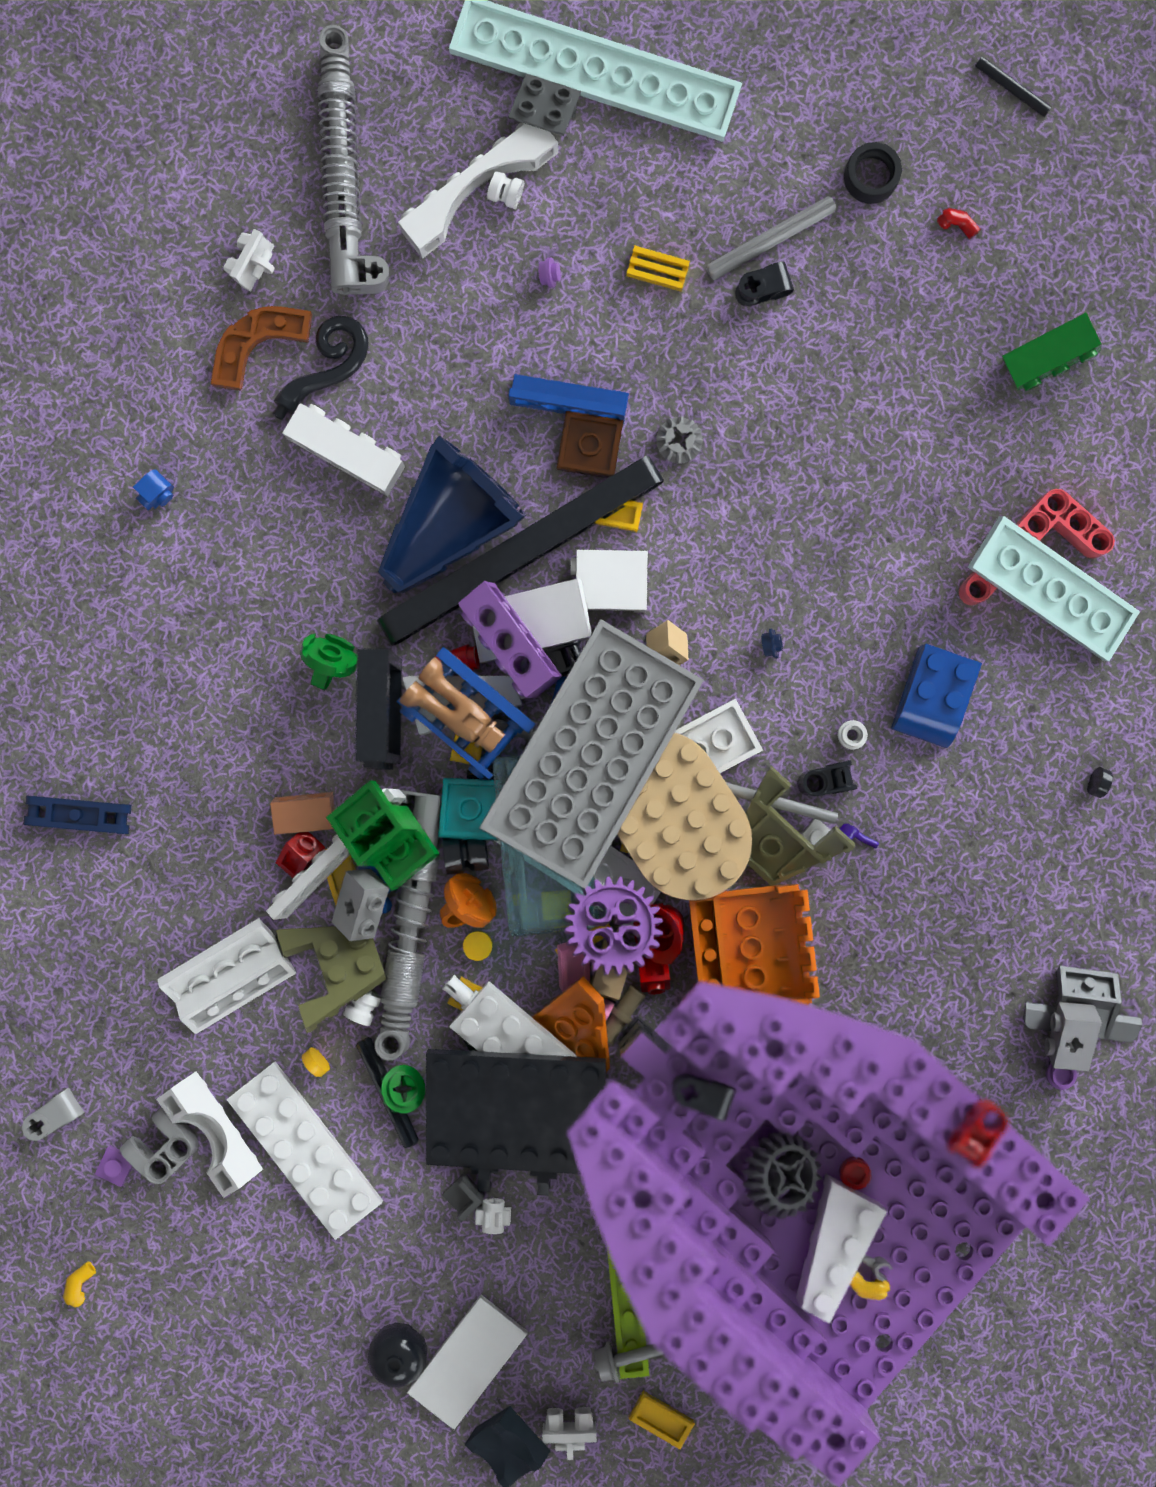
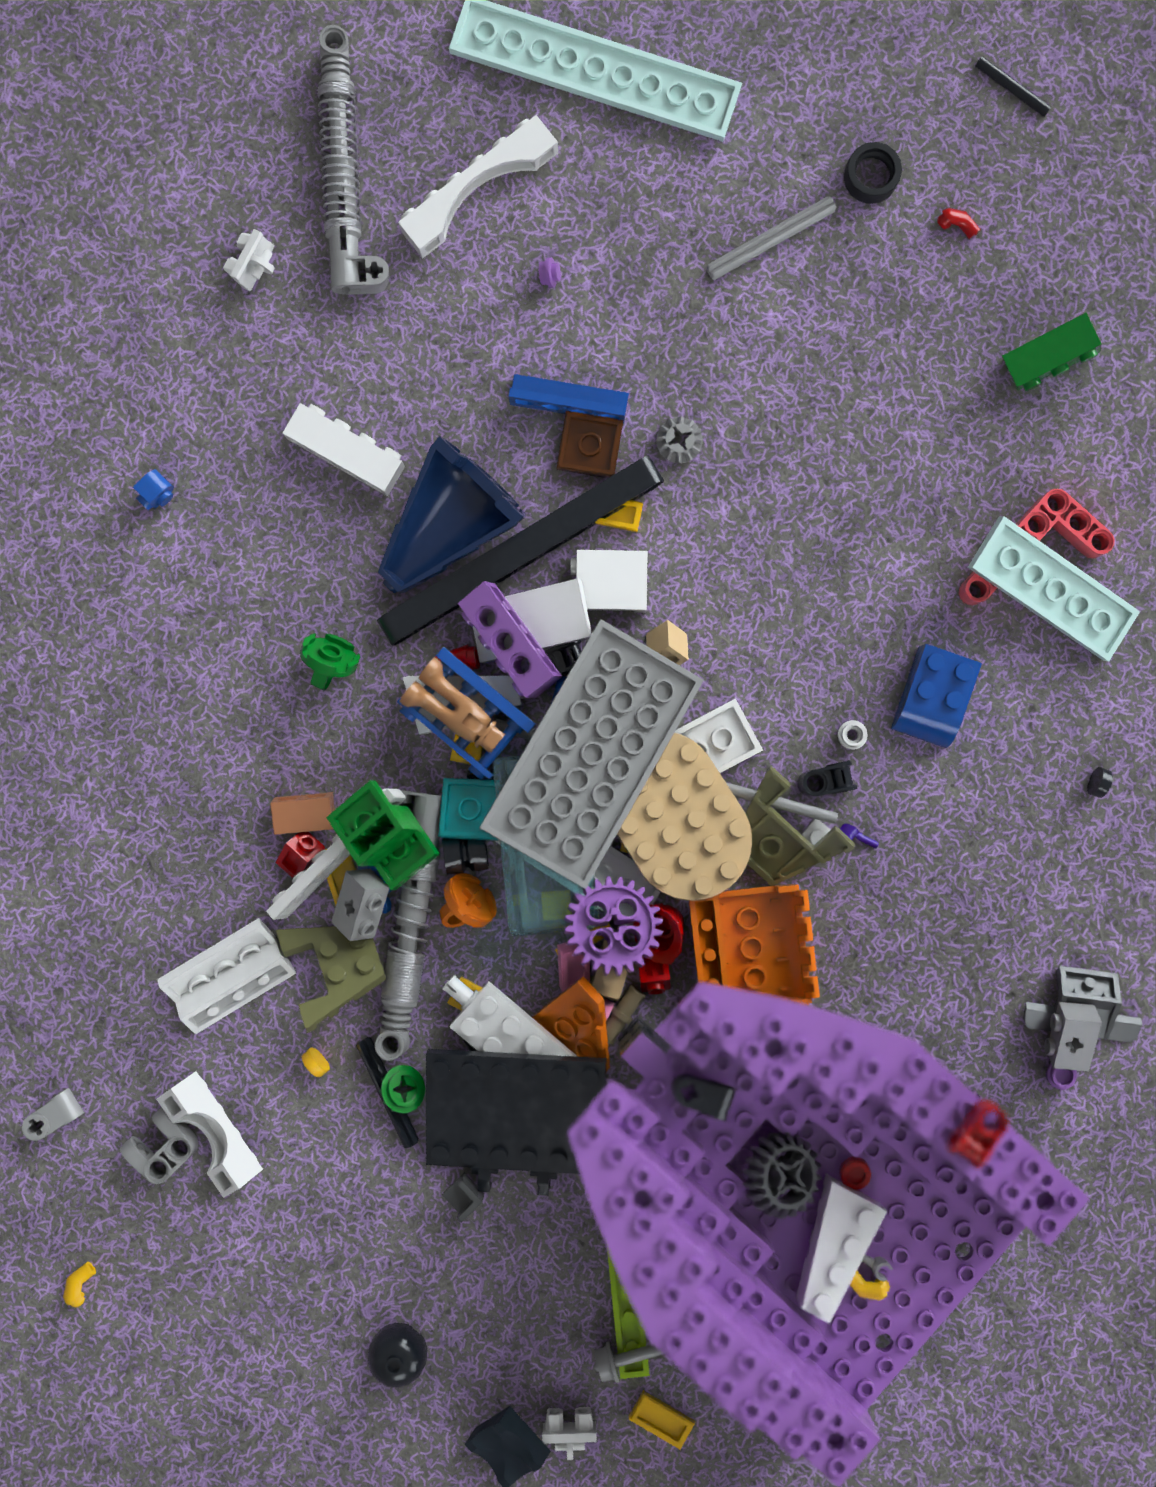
(77, 814): dark blue plate -> none
(114, 1167): medium lavender plate -> none
(248, 332): dark orange plate -> none
(299, 388): black plant -> none
(305, 1150): white plate -> none
(361, 1009): white wheel -> none
(377, 708): black window -> none
(467, 1362): white tile -> none
(477, 945): yellow tile -> none
(493, 1216): white gear -> none
(505, 189): white wheel -> none
(545, 104): dark grey hinge -> none
(660, 257): yellow tile -> none
(769, 284): black piece -> none
(772, 643): dark blue plate -> none

